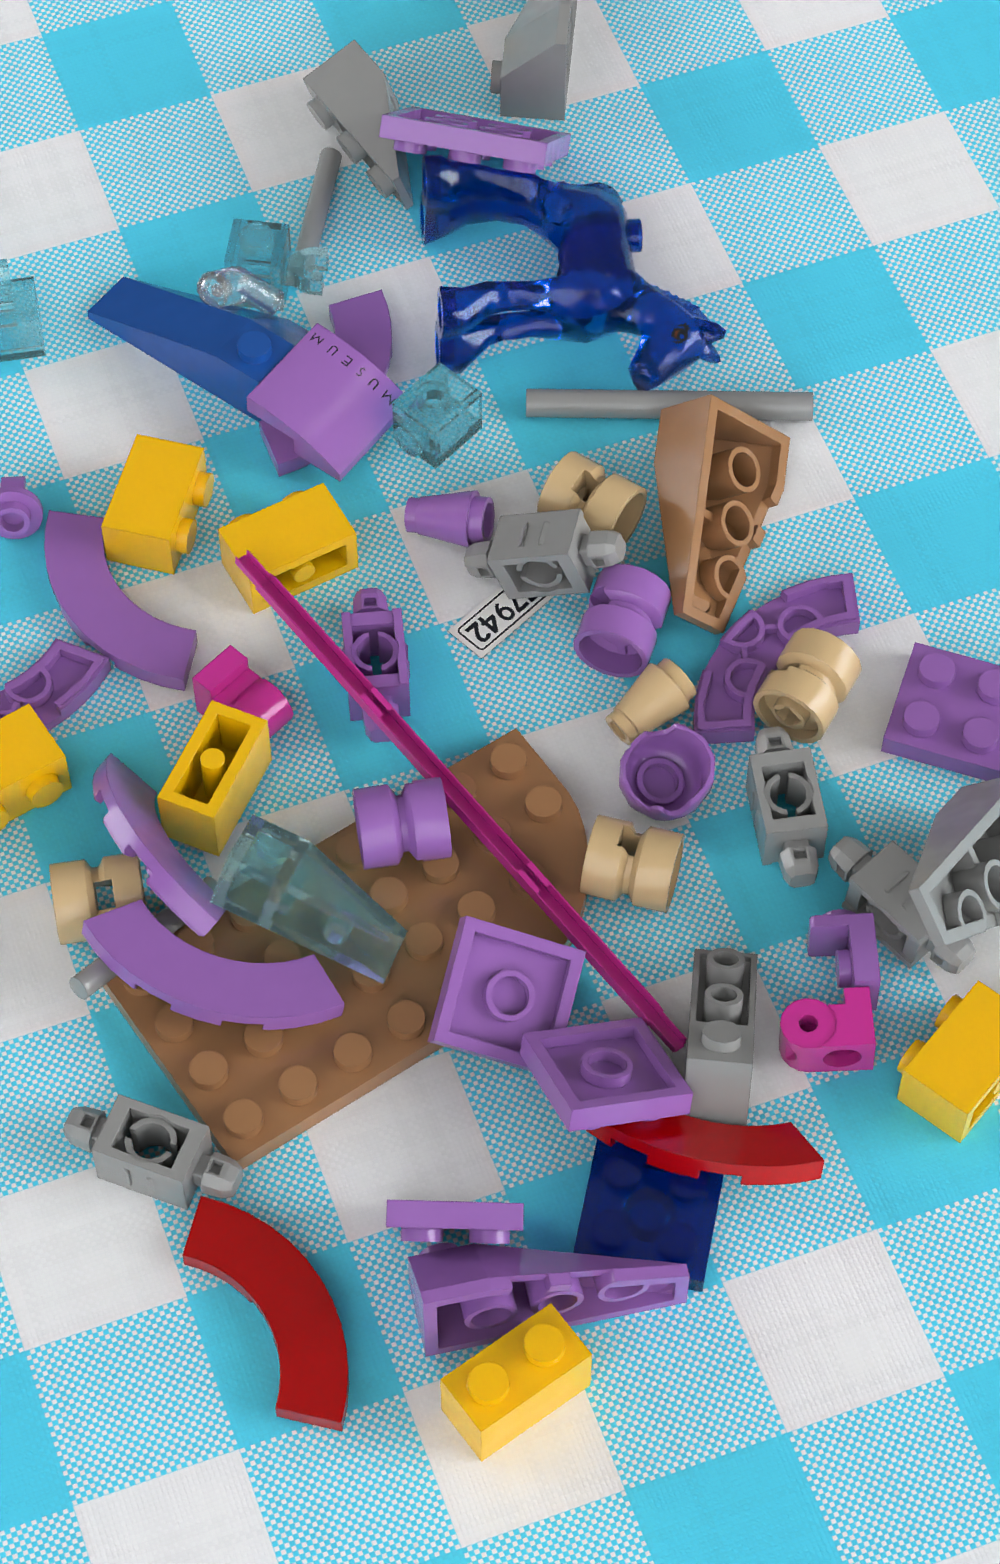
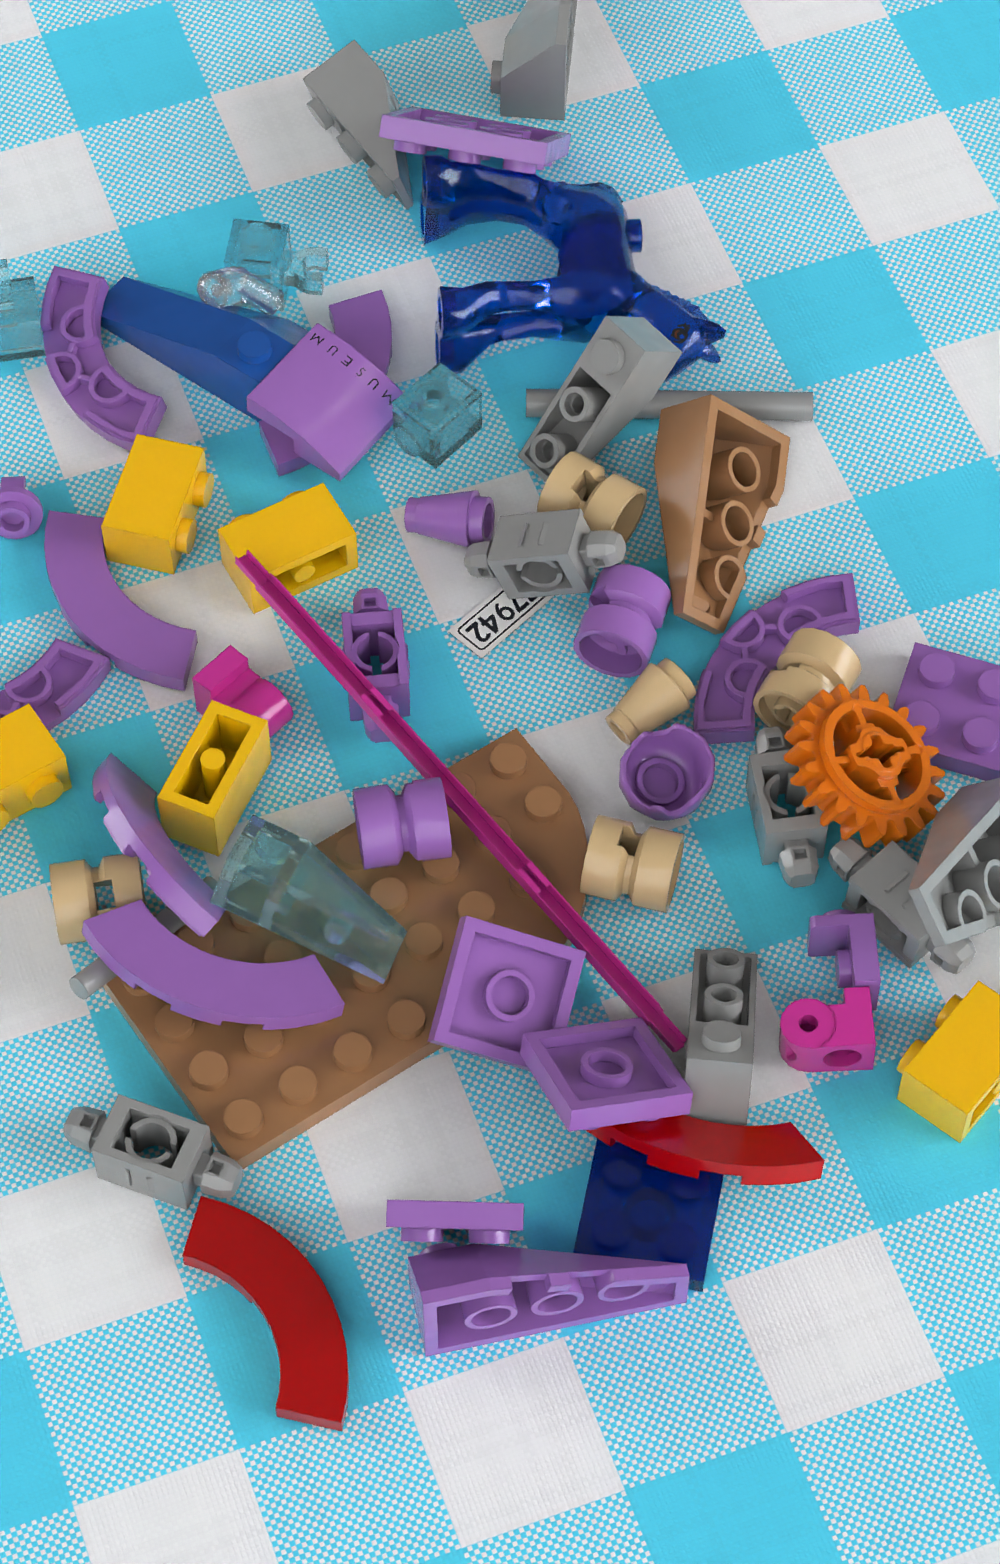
(80, 366): none -> medium lavender tile
(319, 199): light grey bar -> none
(516, 1381): yellow brick -> none
(602, 392): none -> light grey slope
(859, 772): none -> orange gear

